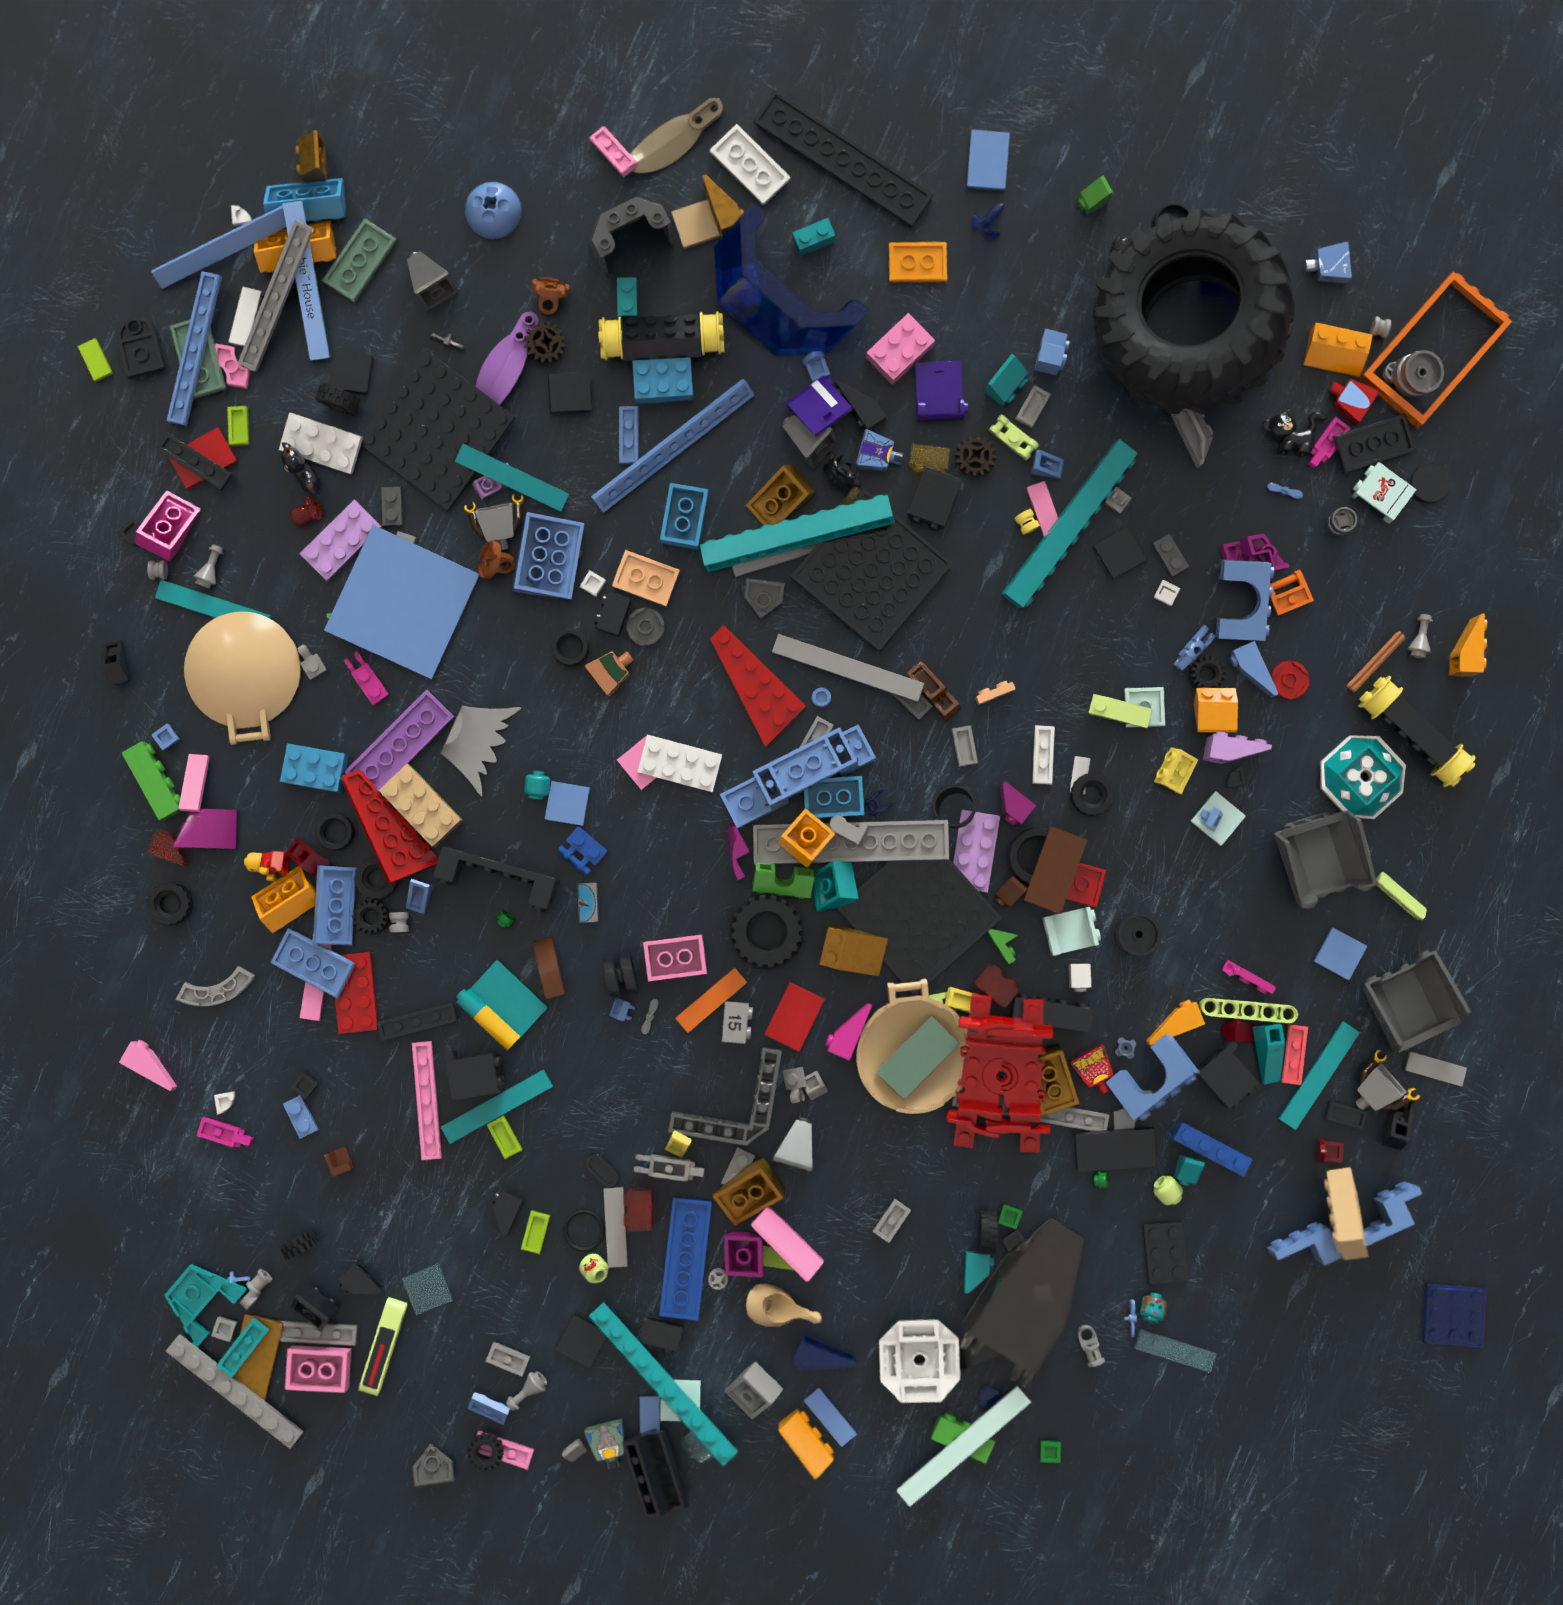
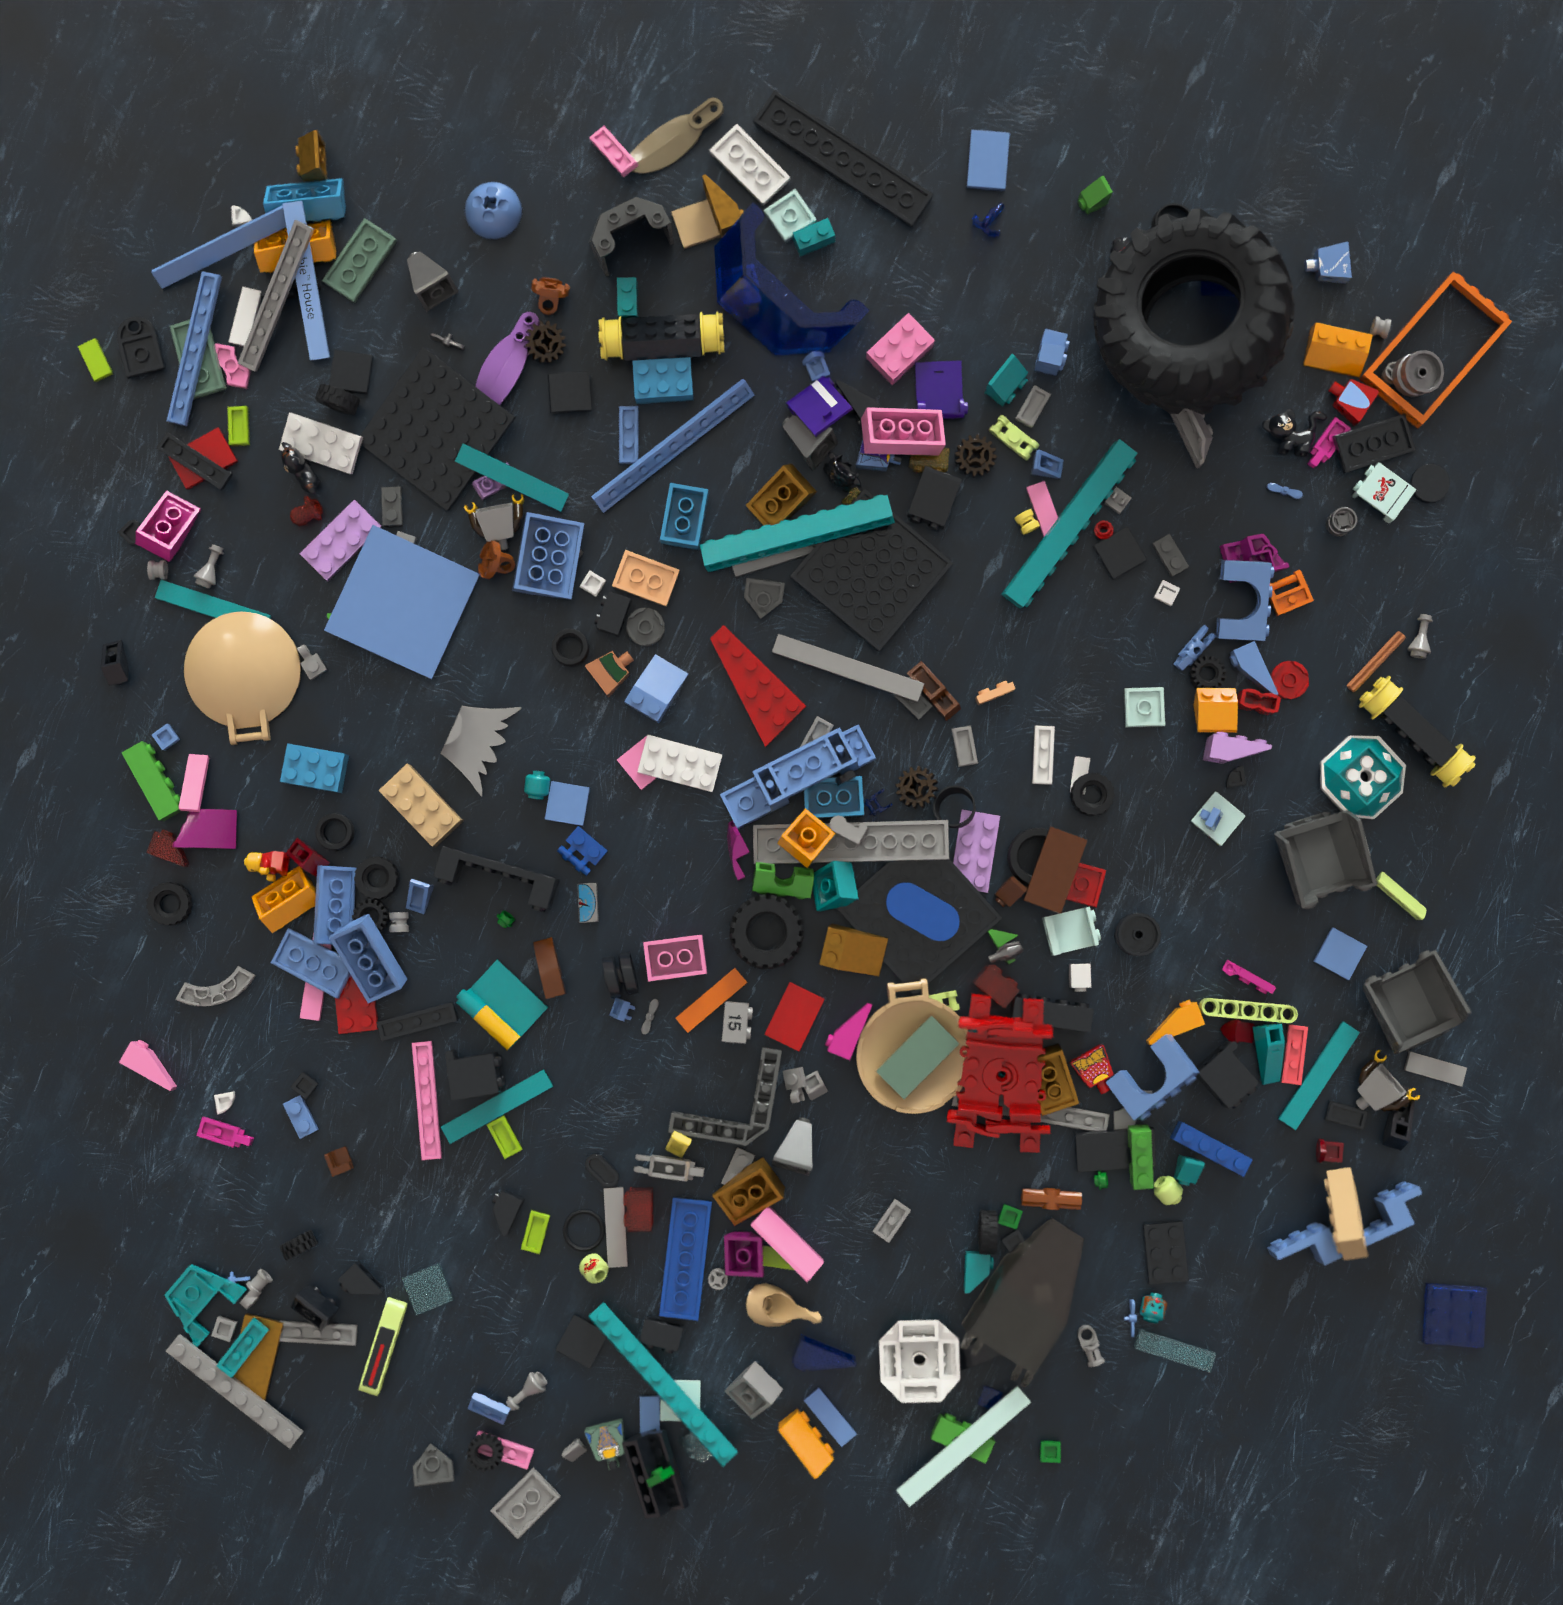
(318, 1368): bright pink brick -> none
(367, 680): dark pink hinge -> none
(368, 958): none -> medium blue slope
(390, 835): red wing -> none
(402, 740): medium lavender plate -> none
(507, 1359): light grey plate -> none
(525, 1503): none -> light grey tile
(656, 688): none -> slope
(659, 1475): none -> green plate
(789, 215): none -> light aqua tile
(821, 697): medium blue tile -> none
(845, 777): none -> black tile
(903, 431): none -> bright pink brick
(918, 262): light orange tile -> none
(922, 911): none -> blue tile
(924, 786): none -> dark brown gear
(958, 999): light yellow tile -> none
(1006, 952): none -> flat silver piece
(1014, 805): magenta slope -> none
(1051, 1198): none -> dark orange piece
(1103, 525): none -> red plate
(1120, 711): yellowish green slope -> none
(1130, 1048): sand blue plate -> none
(1141, 1156): none -> bright green arch
(1176, 770): light yellow bracket -> none
(1262, 703): none -> red brick
(1468, 654): light orange slope -> none

